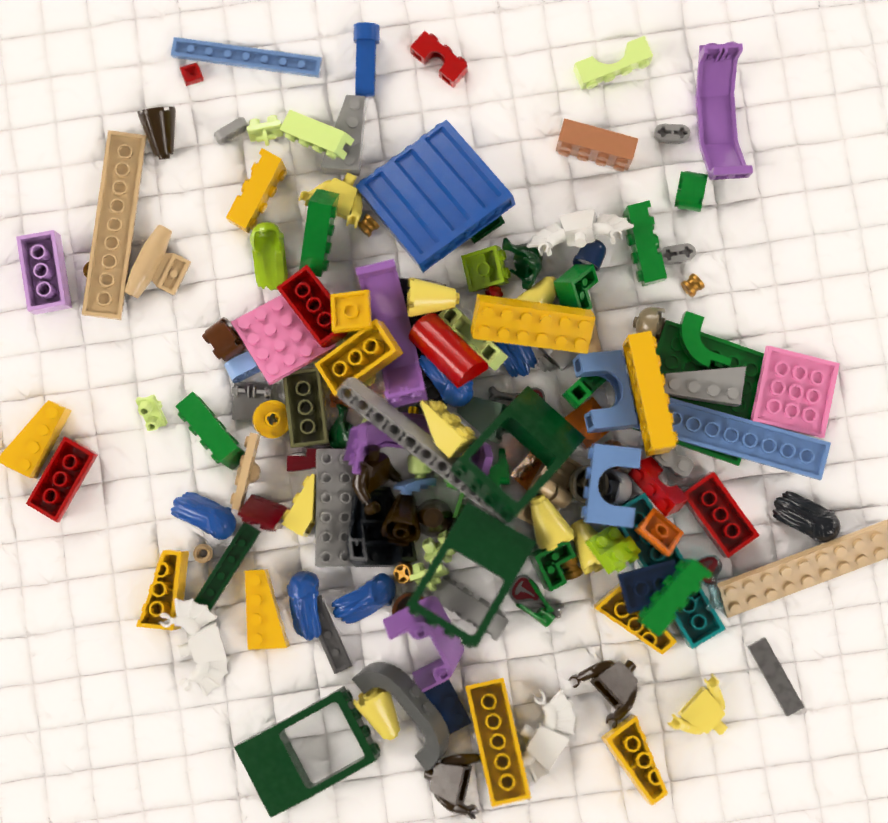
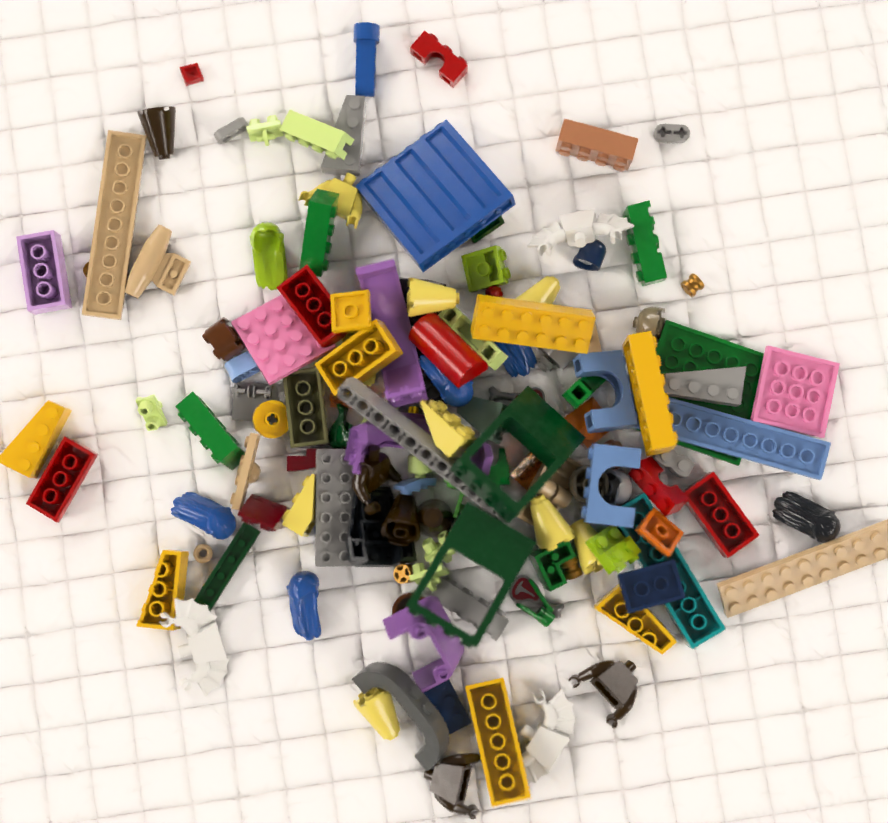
(246, 57): medium blue plate -> none
(257, 191): yellow wedge -> none
(264, 620): yellow wedge -> none
(276, 767): dark green window -> none
(331, 640): flat silver tile -> none
(366, 599): blue hair -> none
(368, 225): pearl gold wheel -> none
(526, 262): dark green piece -> none
(574, 286): green brick -> none
(591, 72): yellowish green arch -> none
(634, 756): yellow wedge -> none
(673, 595): green wedge -> none
(676, 249): light grey beam -> none
(692, 191): green brick -> none
(694, 348): green arch -> none
(702, 711): light yellow torso -> none
(715, 566): clear light blue piece -> none
(717, 111): medium lavender panel -> none
(775, 676): flat silver tile -> none

